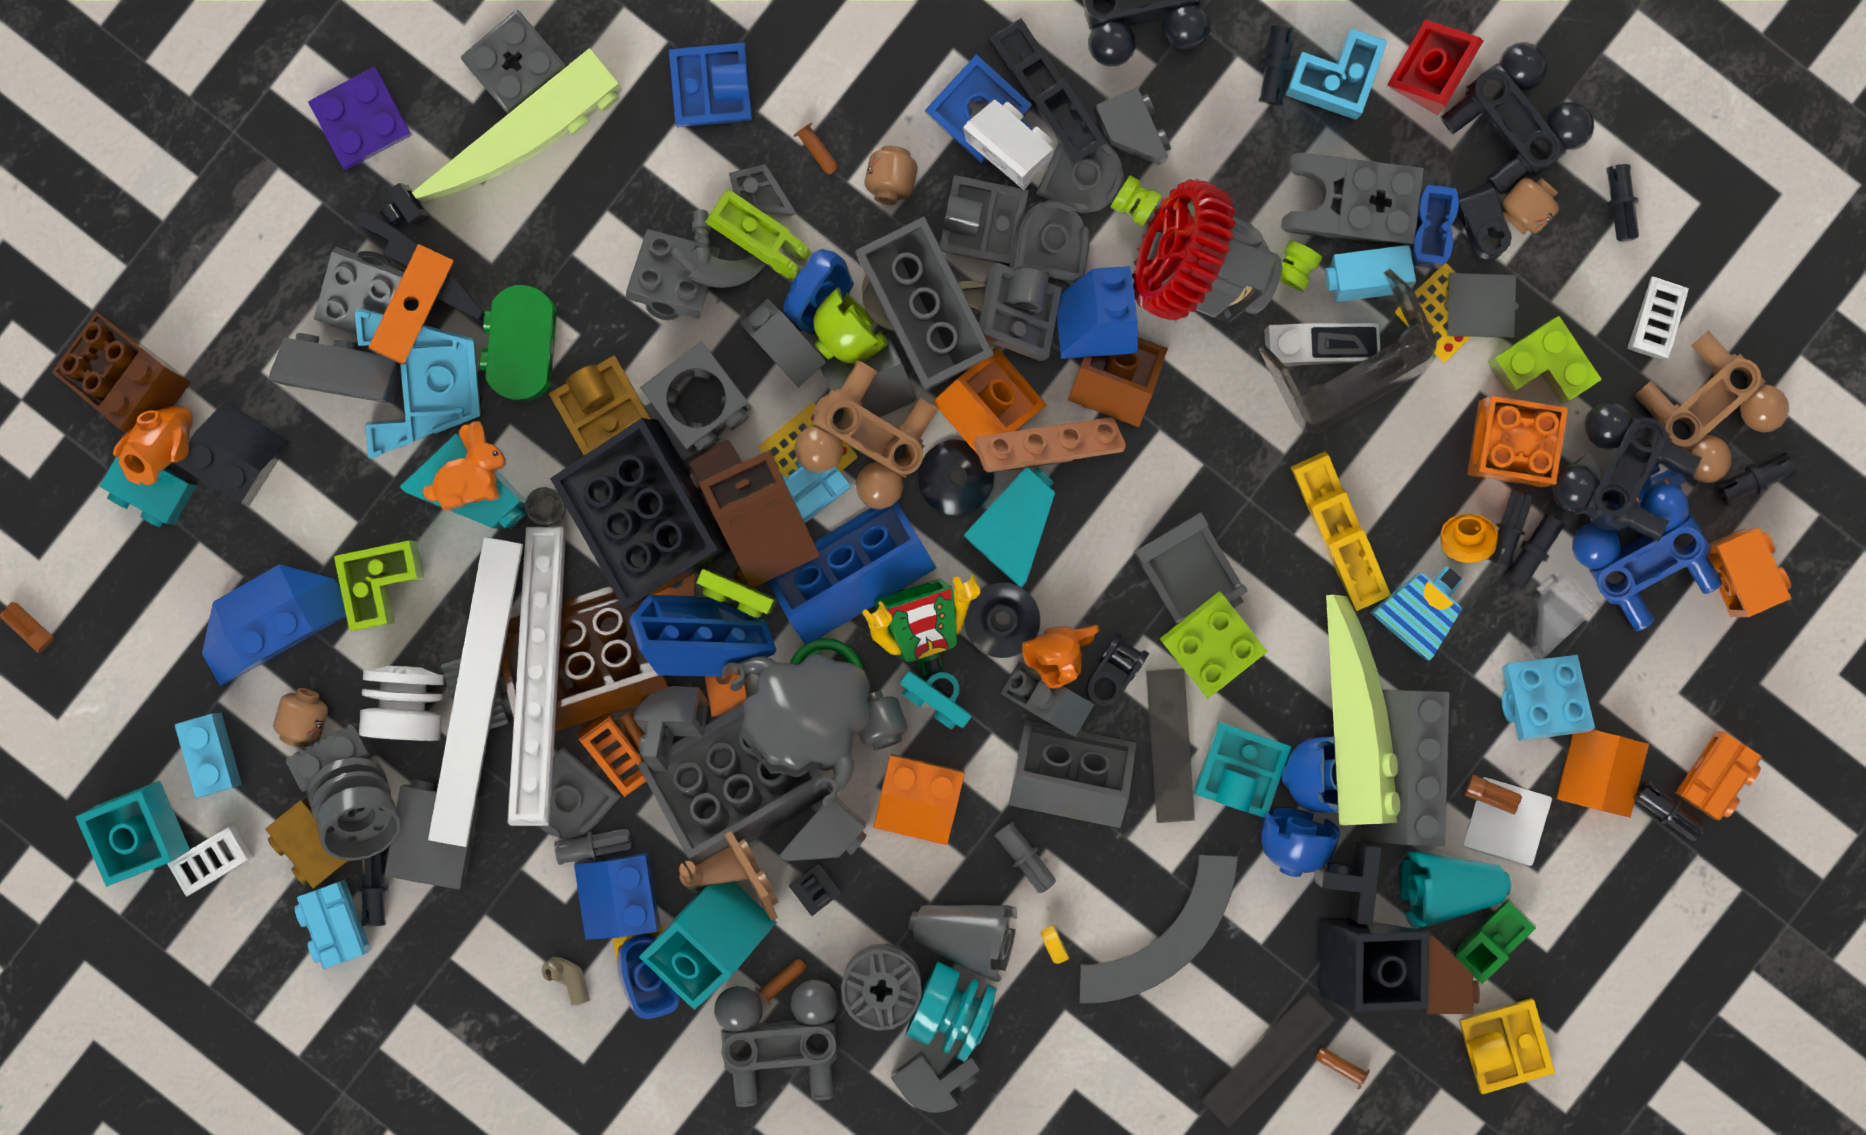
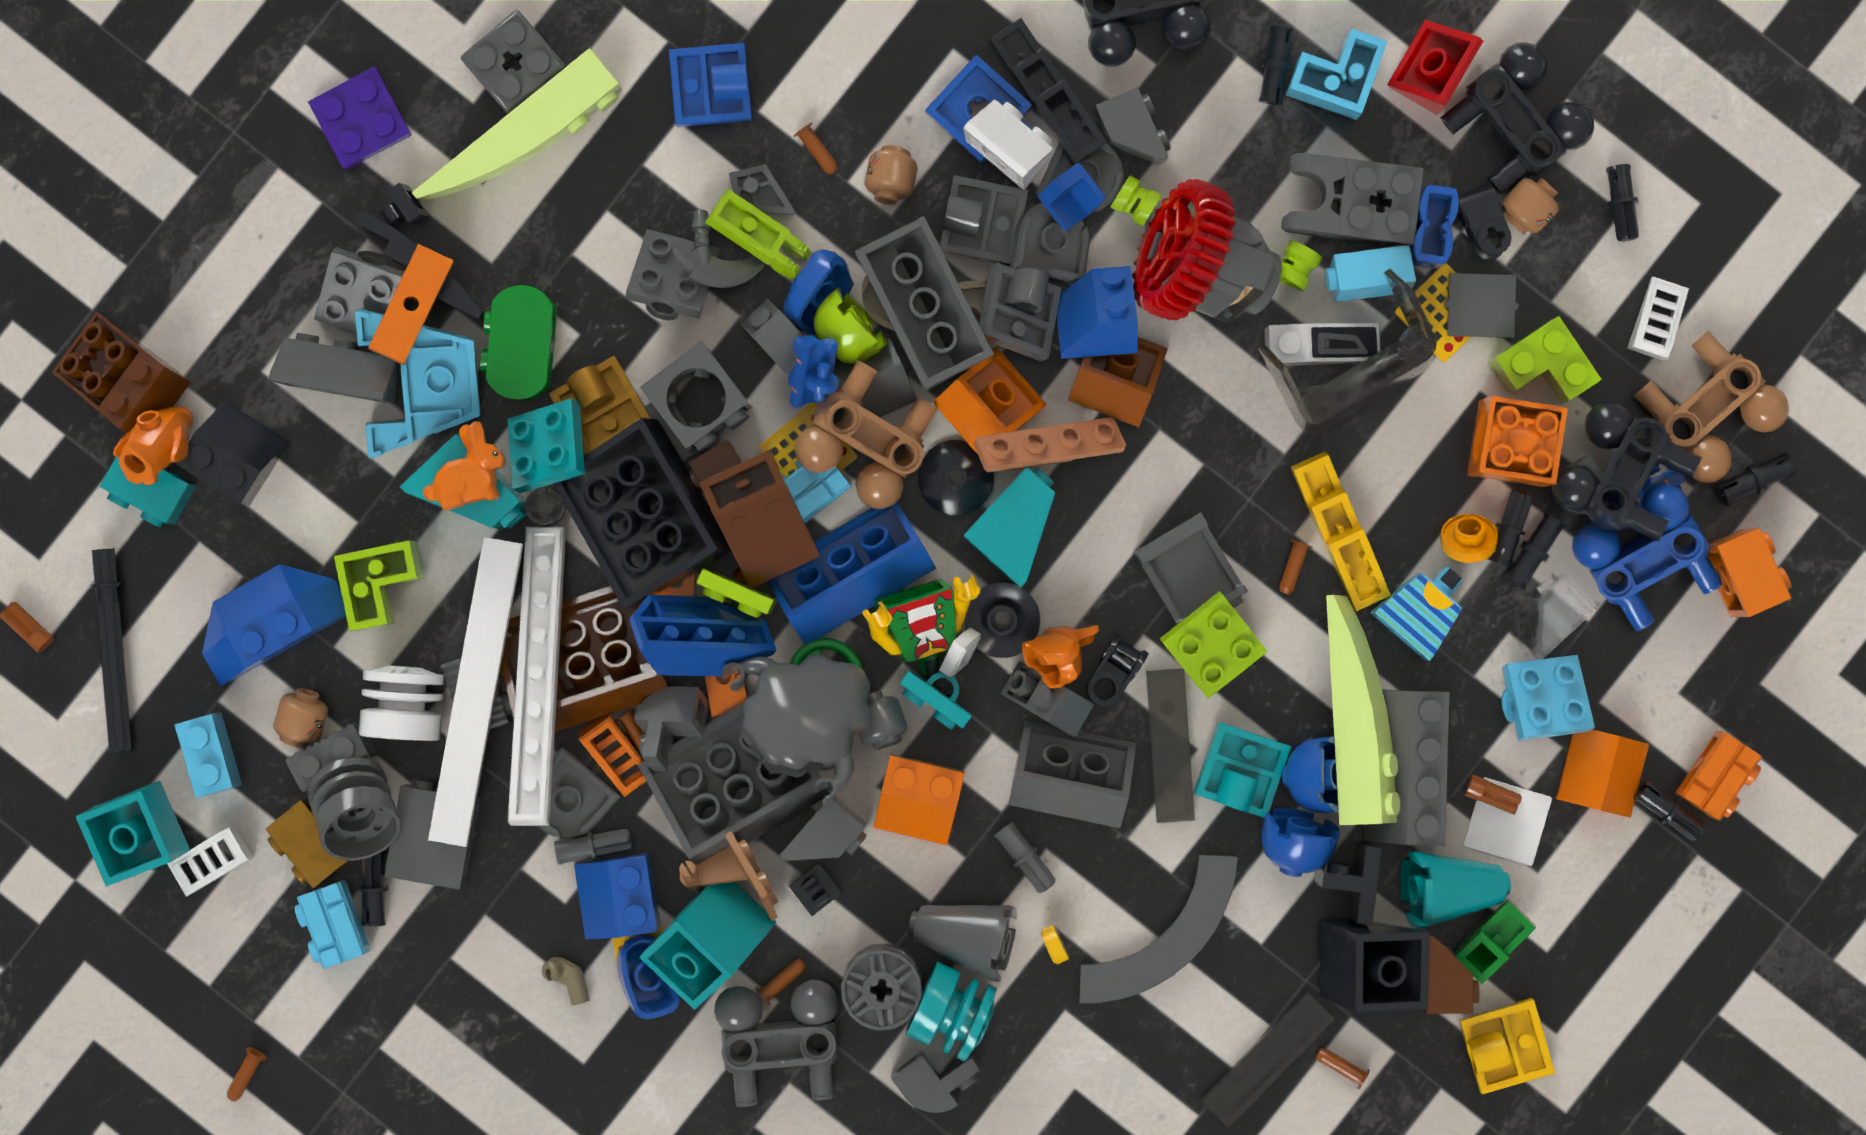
(111, 650): none -> black axle
(245, 1073): none -> dark orange piece
(546, 446): none -> teal plate
(813, 370): none -> blue hips
(960, 652): none -> white tile
(1072, 197): none -> blue panel
(1293, 567): none -> dark orange piece

